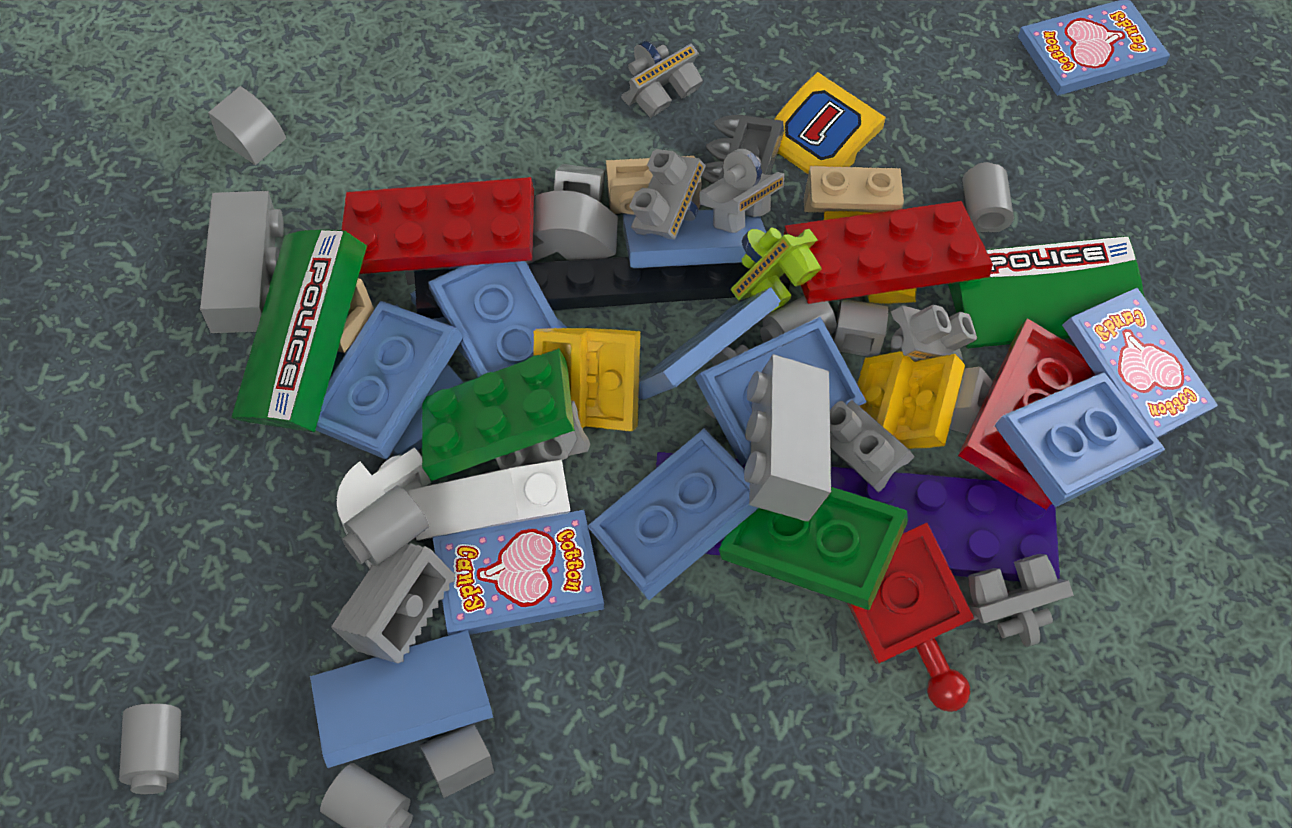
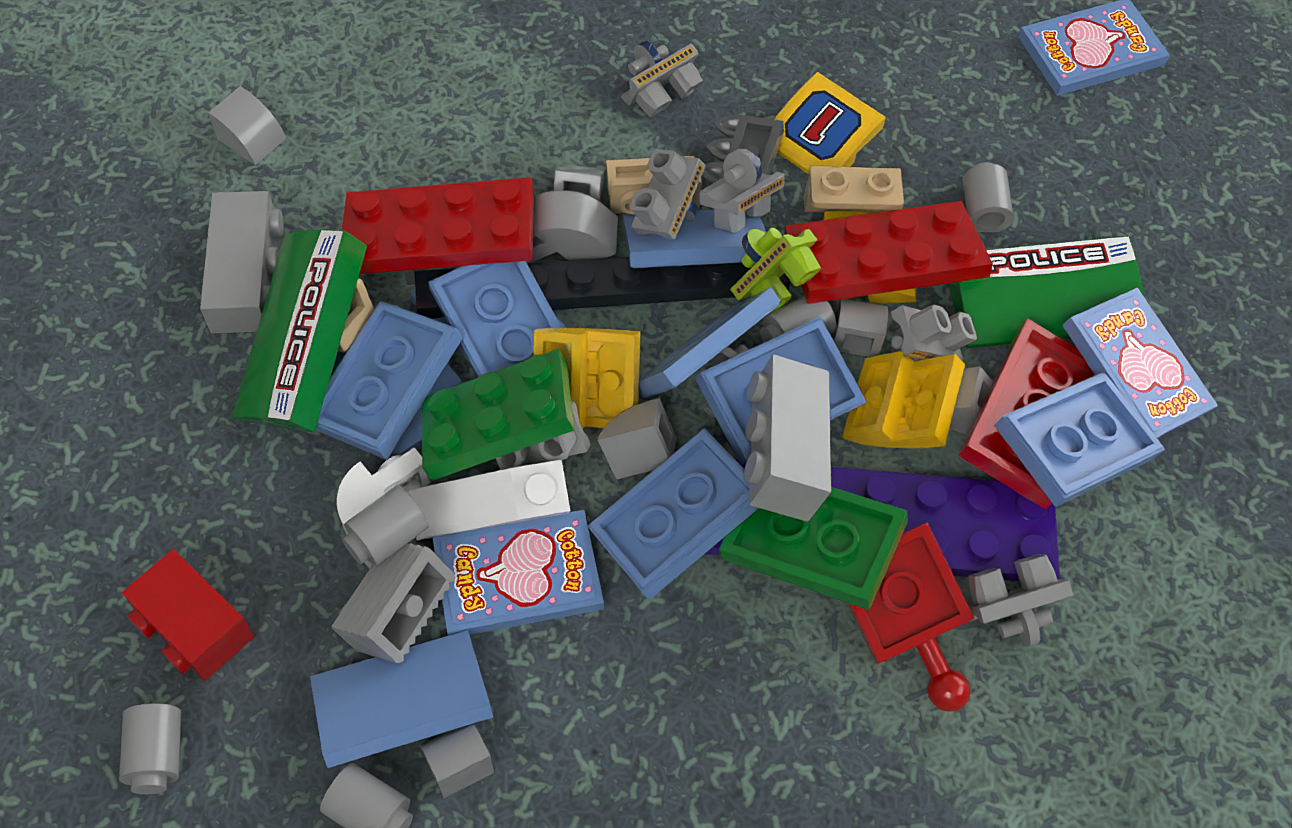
(187, 615): none -> red brick
(638, 439): none -> light grey brick
(865, 444): light grey hips -> none

